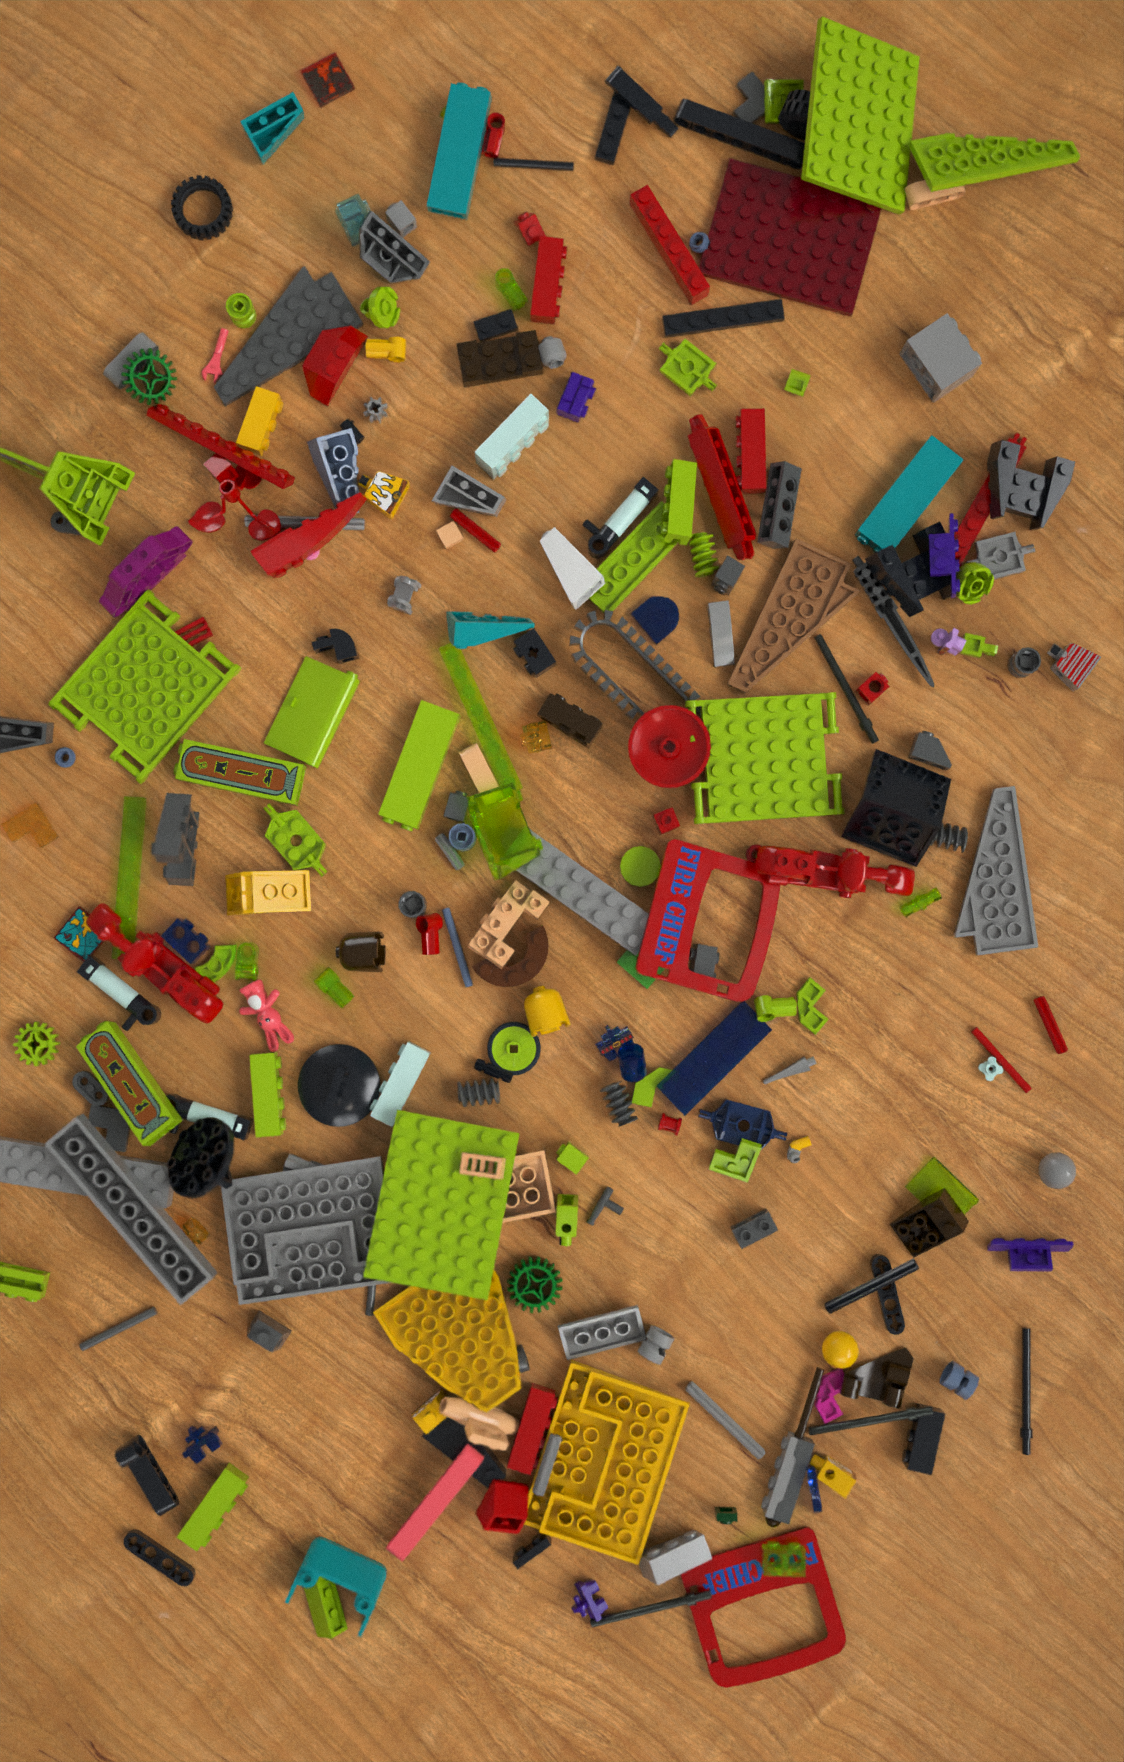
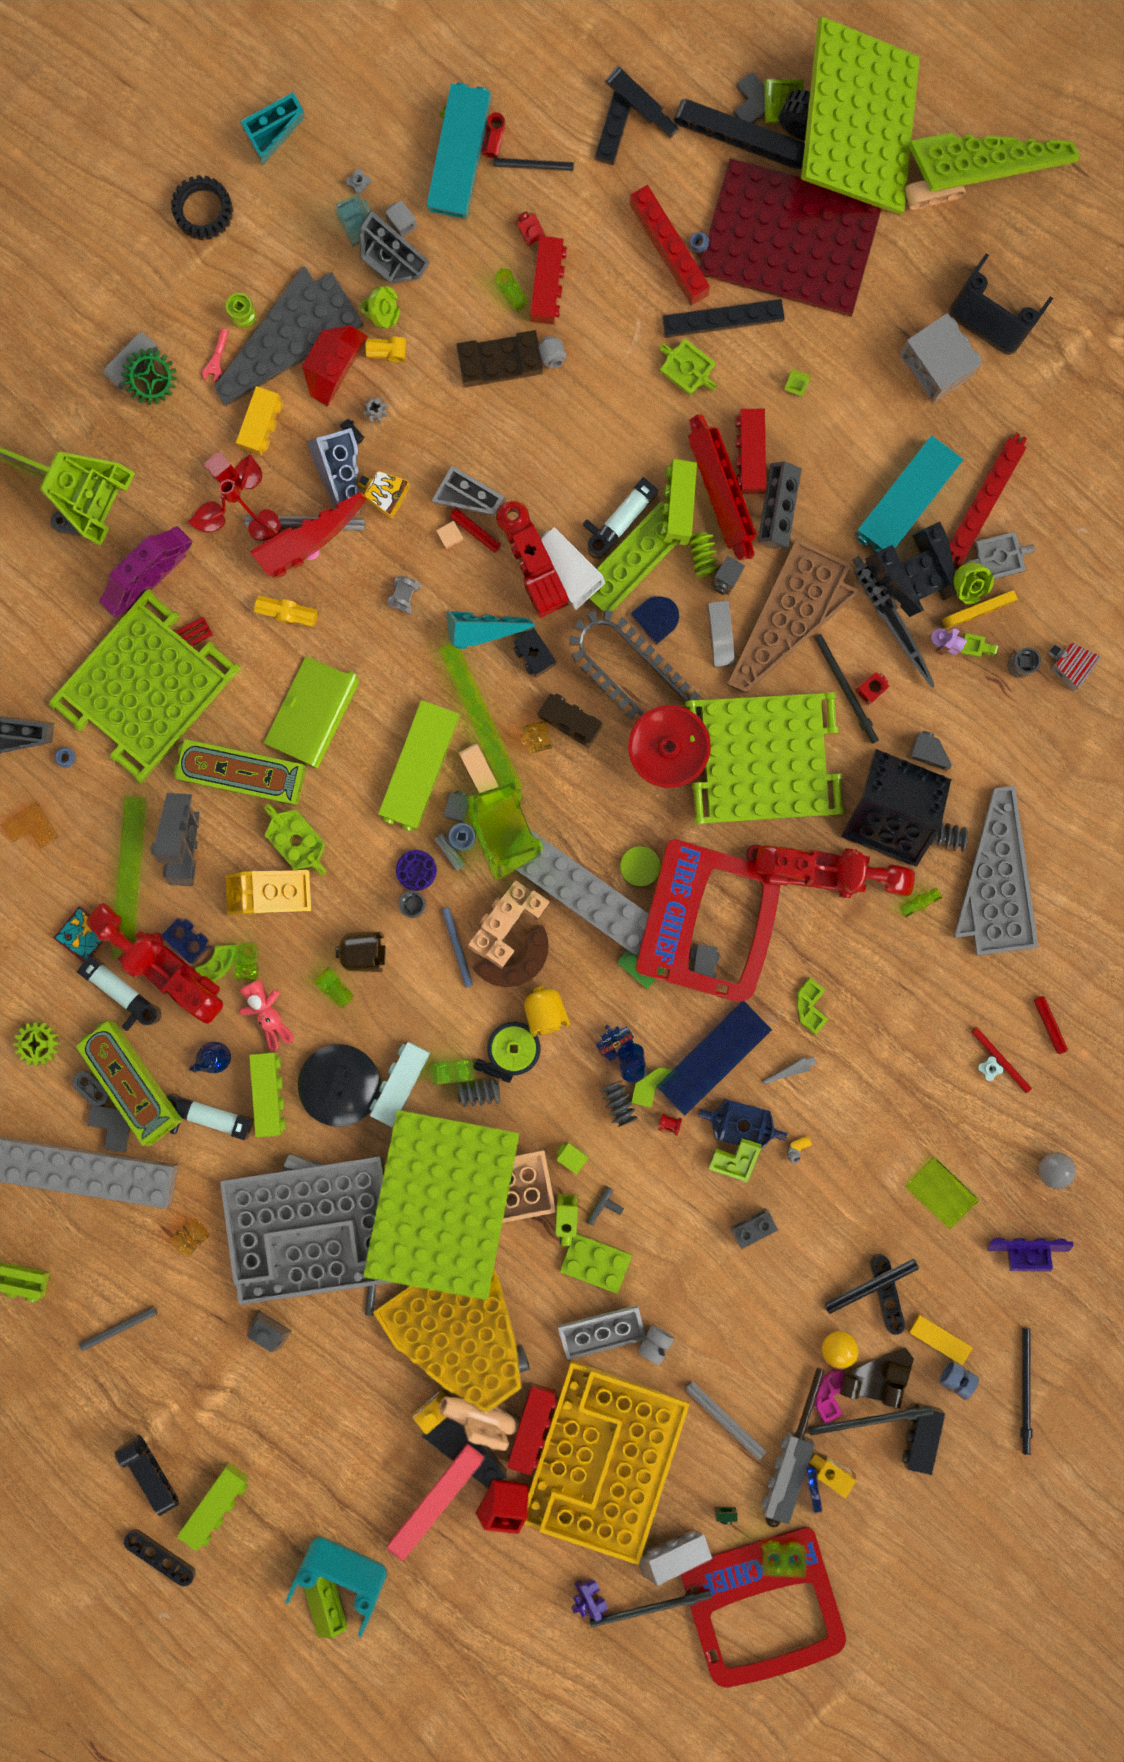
(131, 1208): light grey brick -> none
(195, 1451): clear blue hips -> none
(201, 1158): black bracket -> none
(212, 1058): none -> clear blue hat
(224, 448): red plate -> none
(285, 611): none -> yellow piece
(327, 79): clear red tile -> none
(341, 642): black brick -> none
(362, 185): none -> light grey plate
(416, 870): none -> dark purple tile
(429, 926): red piece -> none
(453, 1071): none -> clear neon green brick
(481, 1173): light nougat slope -> none
(495, 325): black plate -> none
(512, 437): light aqua brick -> none
(518, 1293): green gear -> none
(525, 1554): black plate -> none
(540, 575): none -> red brick
(547, 1464): light grey axle -> none
(575, 397): dark purple brick -> none
(596, 1263): none -> lime plate
(666, 821): red brick -> none
(769, 1008): lime piece -> none
(930, 1223): dark brown slope -> none
(940, 1339): none -> yellow tile
(942, 555): dark purple bracket -> none
(979, 609): none -> yellow beam
(988, 318): none -> black windscreen
(1024, 491): black wedge -> none

